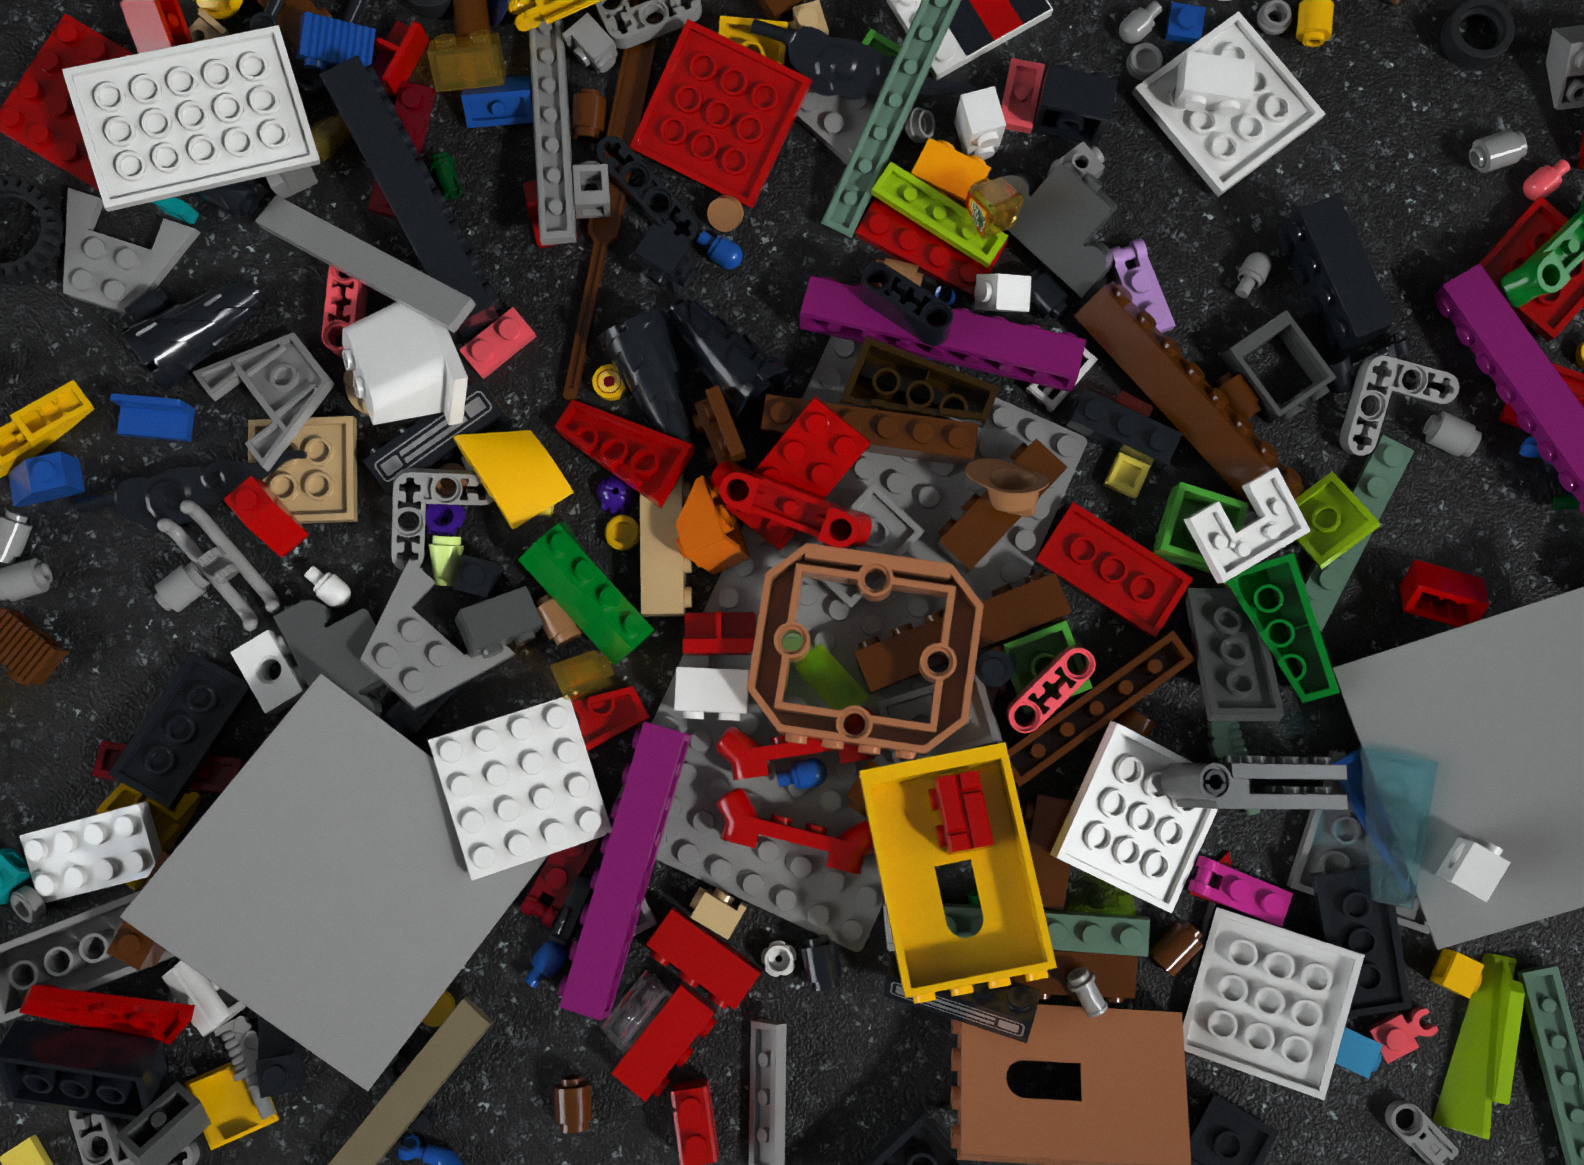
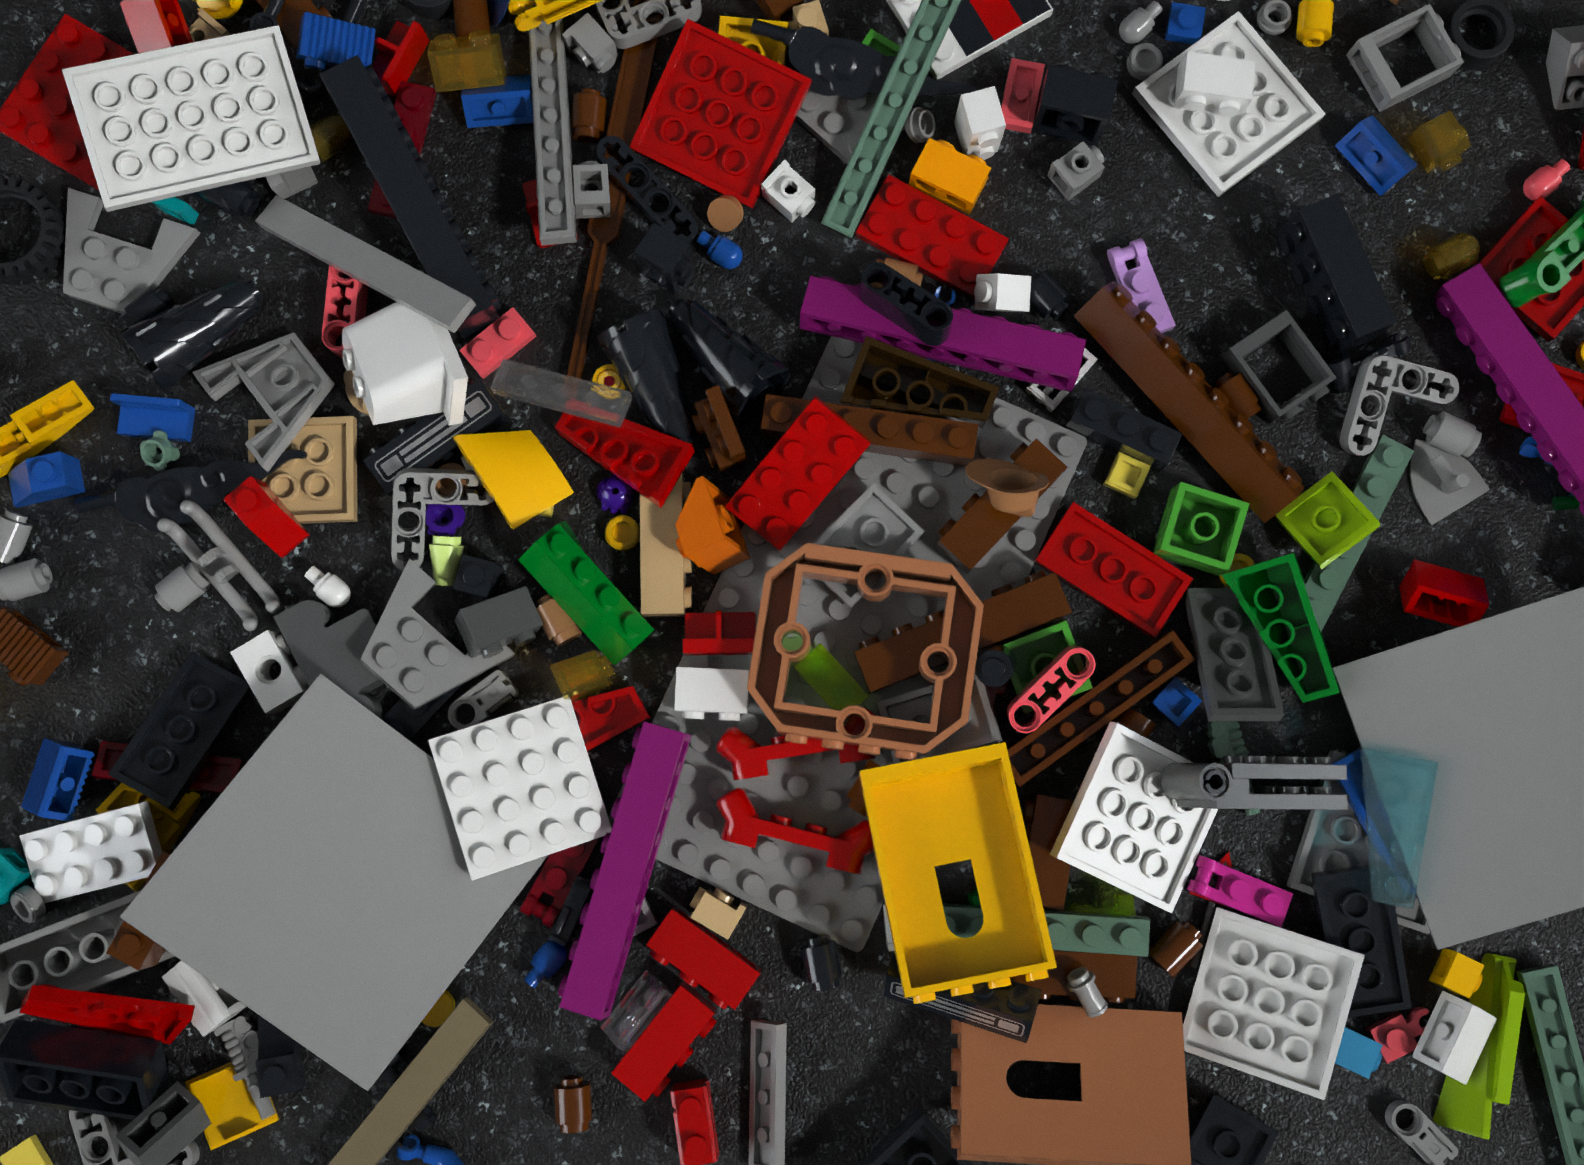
(57, 779): none -> blue brick
(151, 454): none -> sand green plate
(443, 167): dark green pin -> none
(484, 698): none -> light grey piece
(561, 393): none -> clear tile
(776, 968): white plate -> none
(788, 204): none -> white brick
(790, 506): red plate -> none
(804, 774): blue cylinder -> none
(936, 213): lime plate -> none
(961, 813): red brick -> none
(993, 206): clear yellow slope -> none
(1061, 221): dark grey brick -> none
(1134, 403): clear red tile -> none
(1175, 701): none -> blue plate
(1234, 551): white plate -> none
(1253, 273): light grey cylinder -> none
(1375, 71): none -> light grey window
(1376, 154): none -> blue panel
(1440, 142): none -> clear yellow brick
(1442, 481): none -> light grey shield
(1451, 256): none -> clear yellow brick
(1454, 1037): none -> white panel
(1474, 867): white brick -> none
(1498, 150): light grey brick -> none

